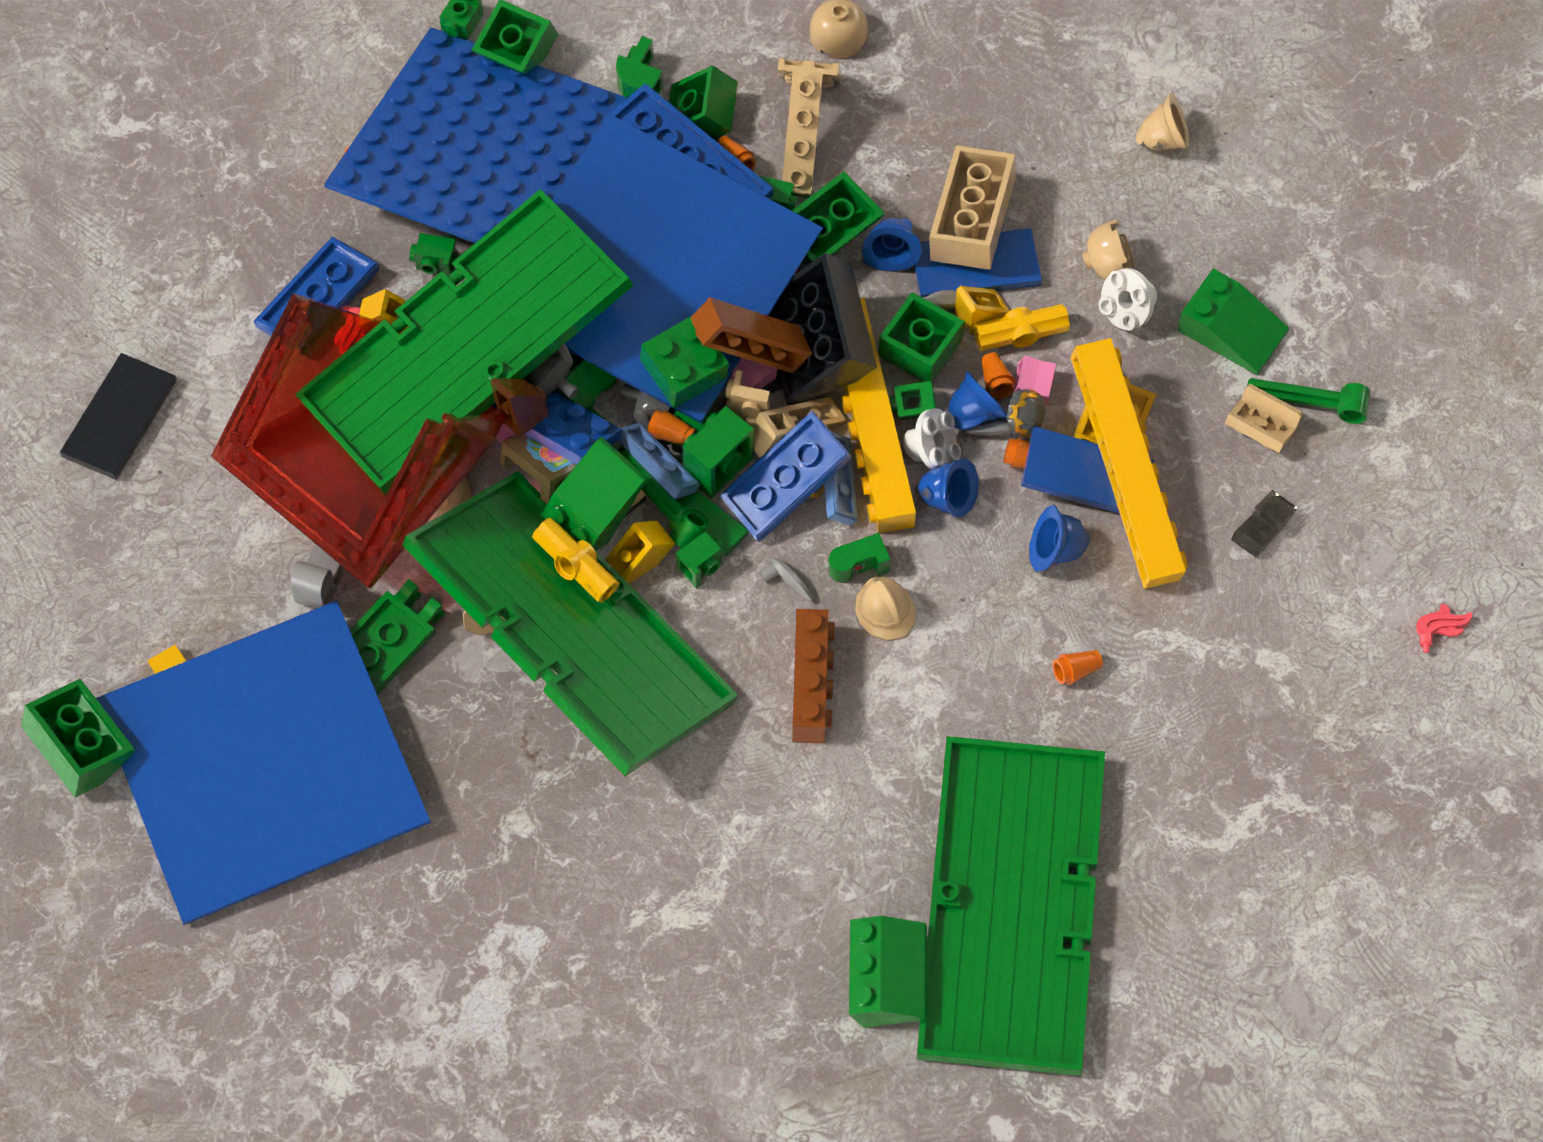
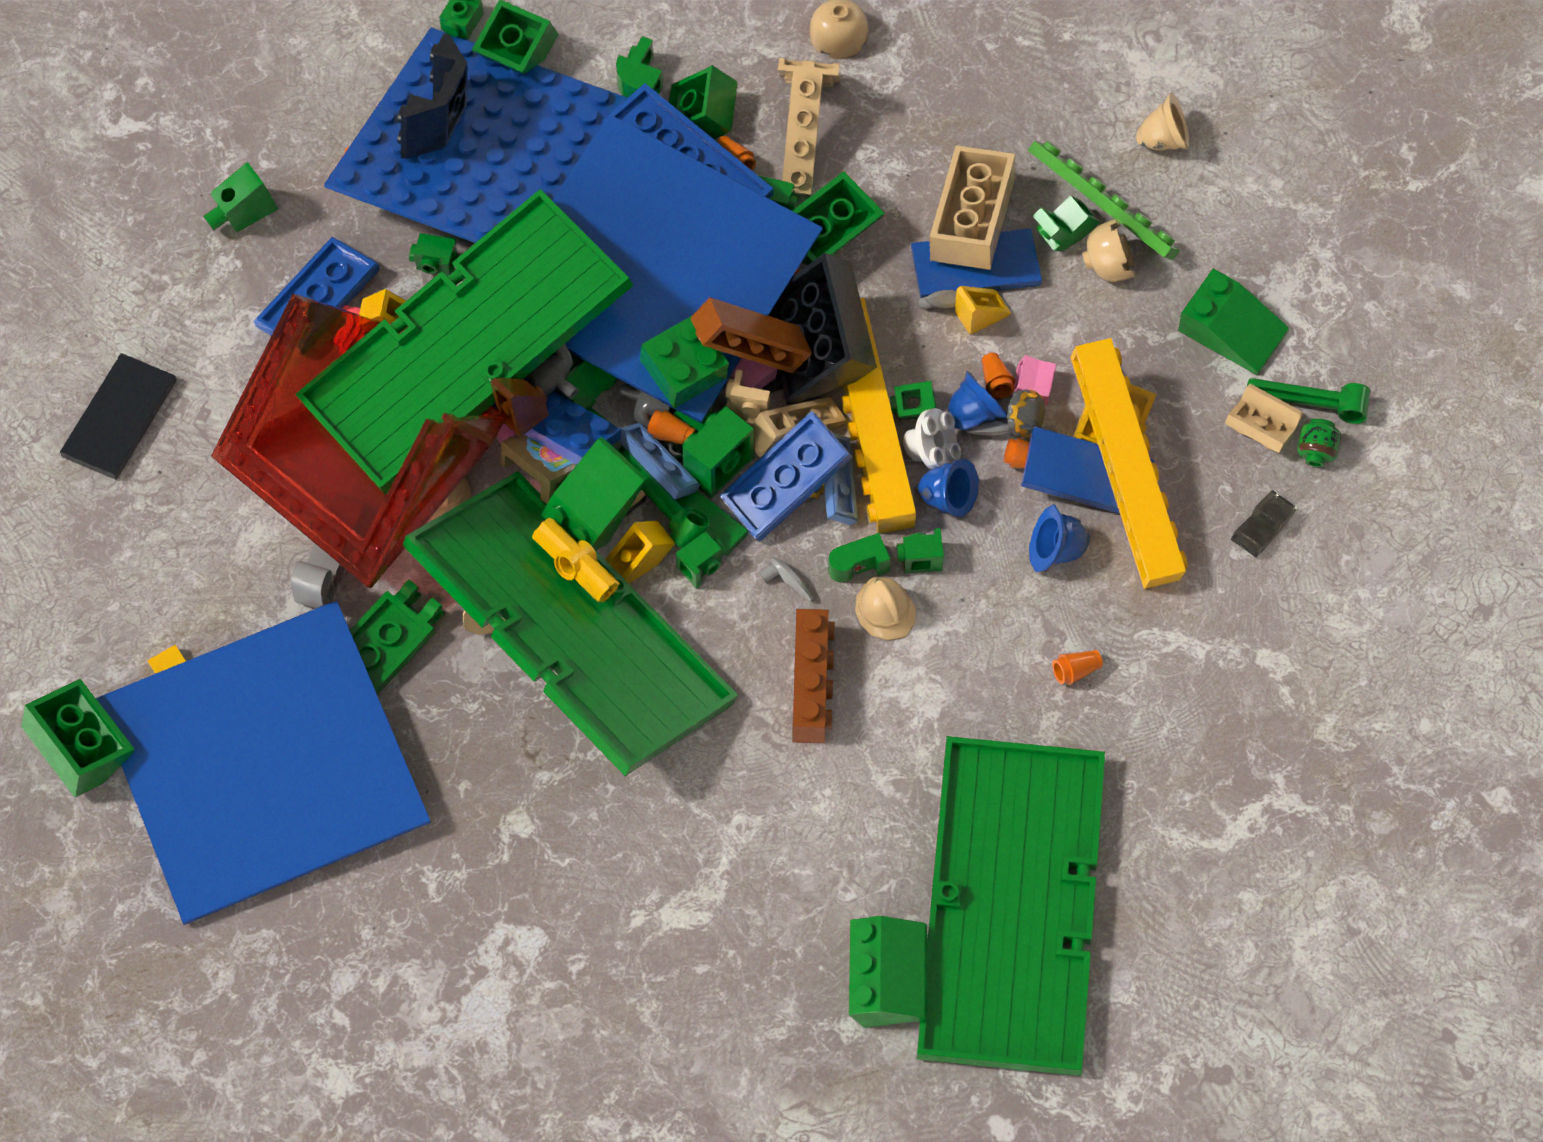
(240, 200): none -> green torso
(430, 123): none -> black slope
(892, 245): blue piece -> none
(921, 338): green brick -> none
(921, 552): none -> green brick
(1021, 327): yellow piece -> none
(1066, 224): none -> green brick
(1114, 206): none -> bright green plate
(1127, 299): white plate -> none
(1319, 442): none -> green head
(1440, 623): coral piece -> none

